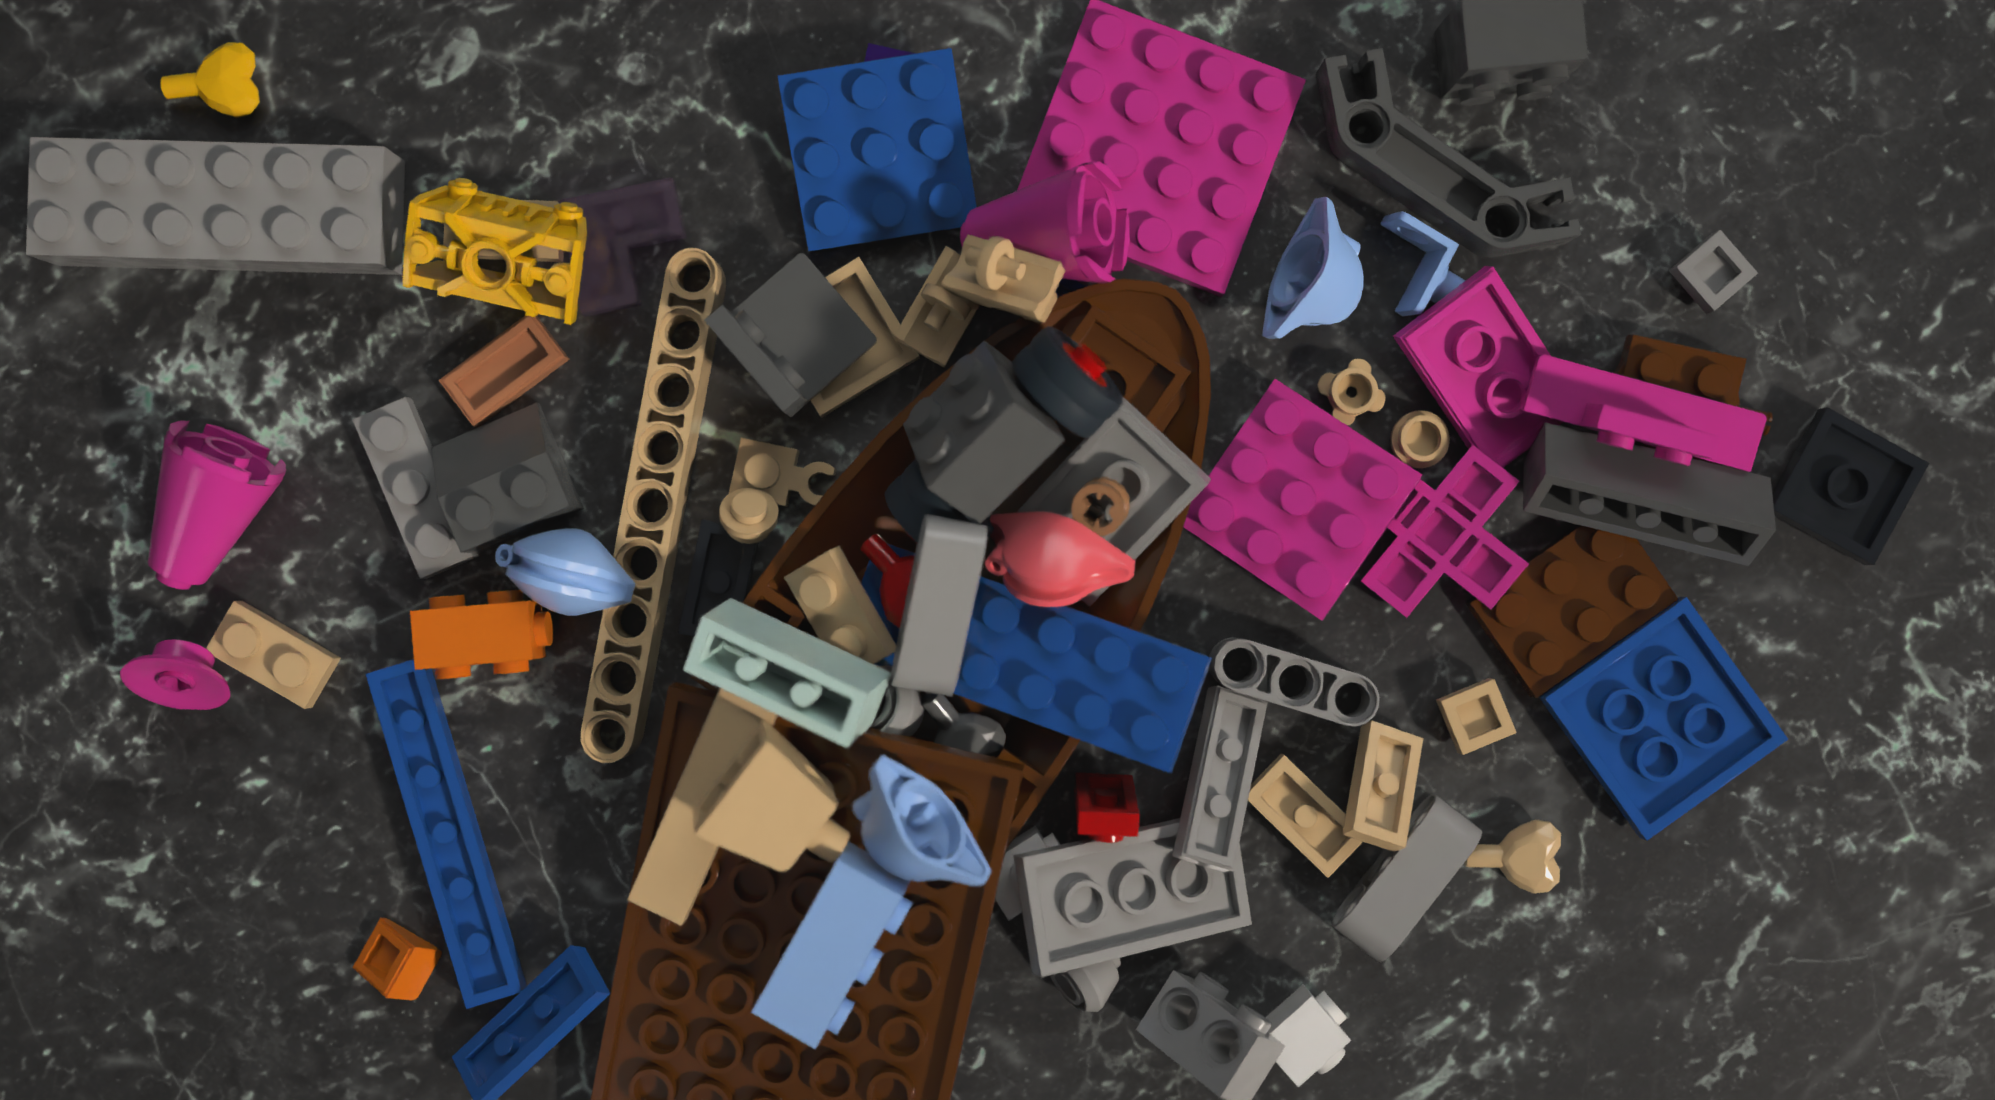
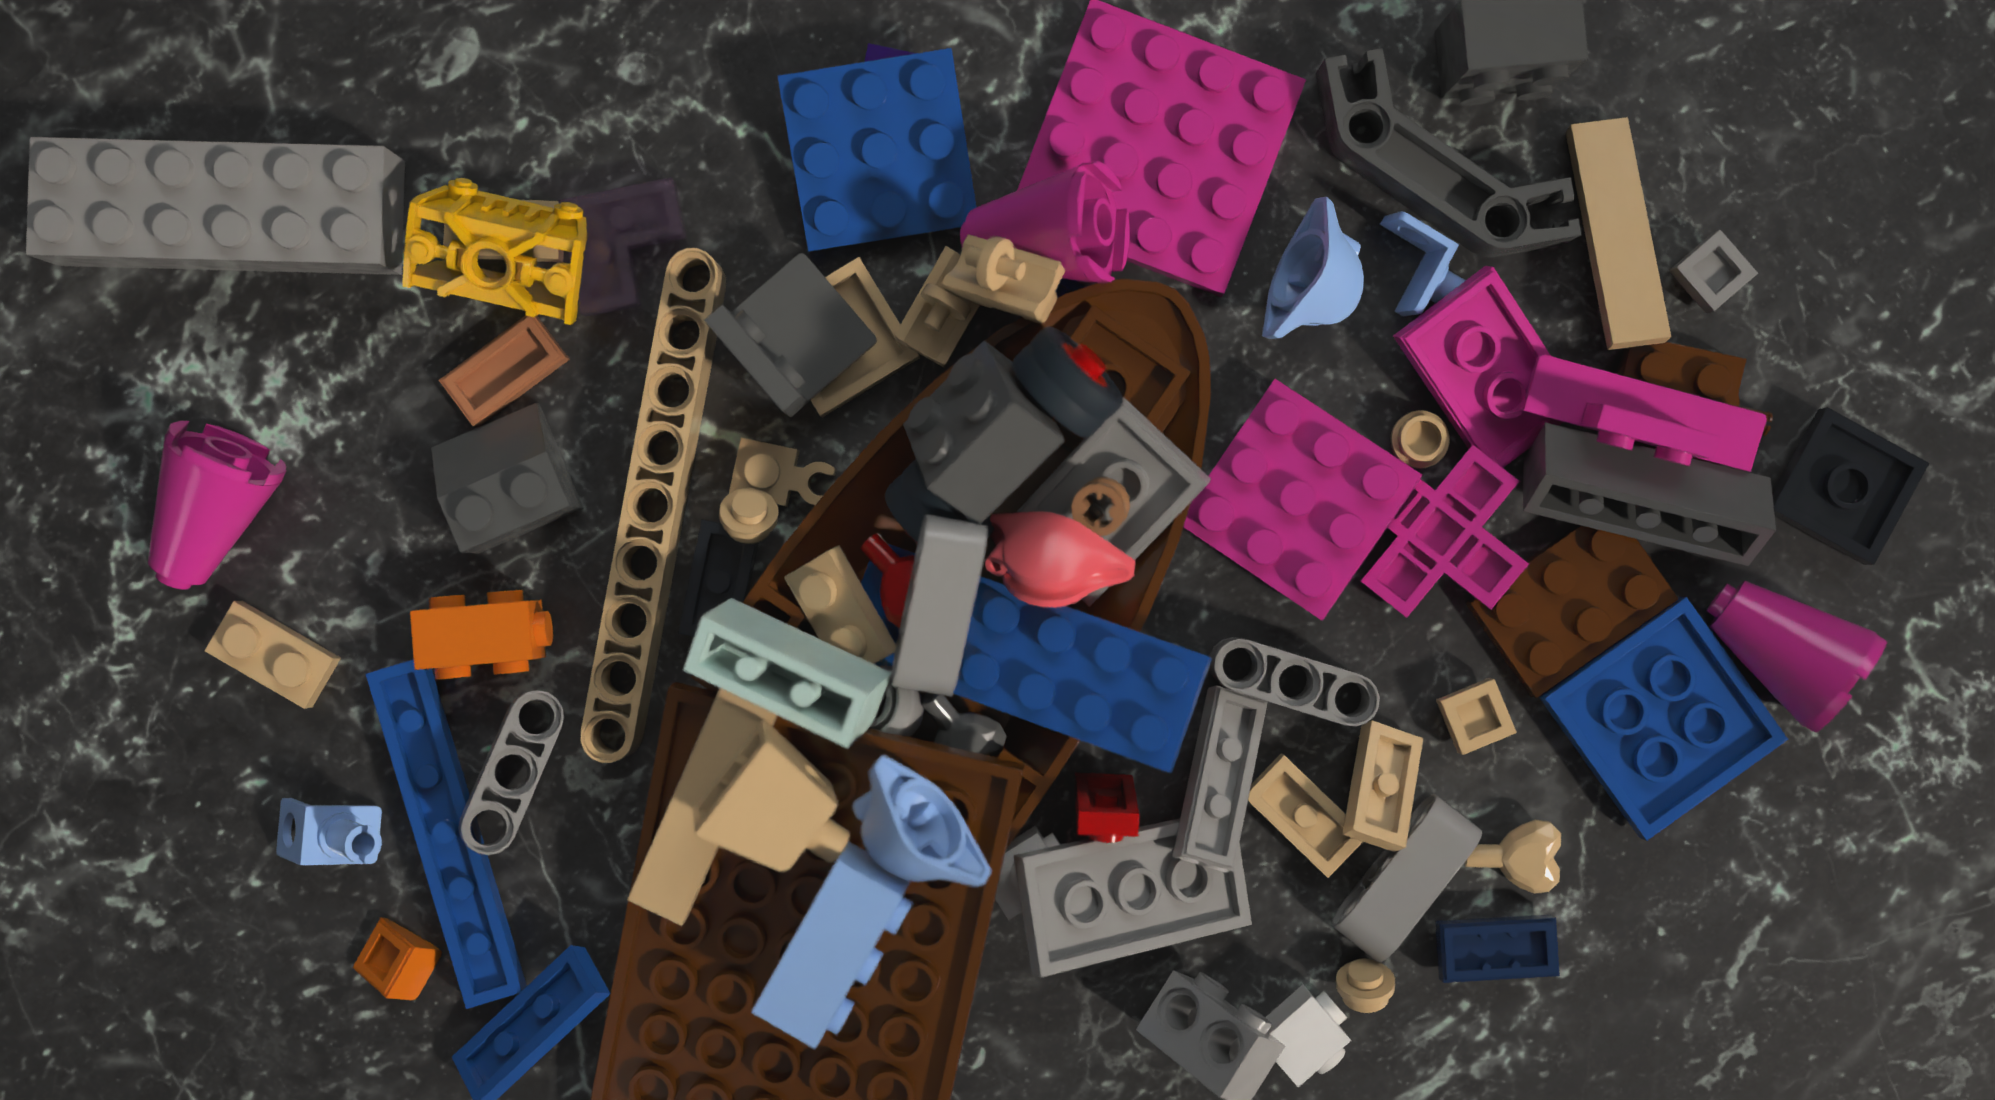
(177, 677): dark pink piece -> none
(220, 80): yellow rock -> none
(329, 833): none -> light blue bracket
(405, 472): light grey plate -> none
(533, 750): none -> light grey beam
(566, 572): light blue hat -> none
(1088, 986): light grey cone -> none
(1359, 377): tan plate -> none
(1365, 985): none -> tan plate
(1497, 948): none -> dark blue plate
(1618, 234): none -> tan tile
(1795, 649): none -> dark pink cone

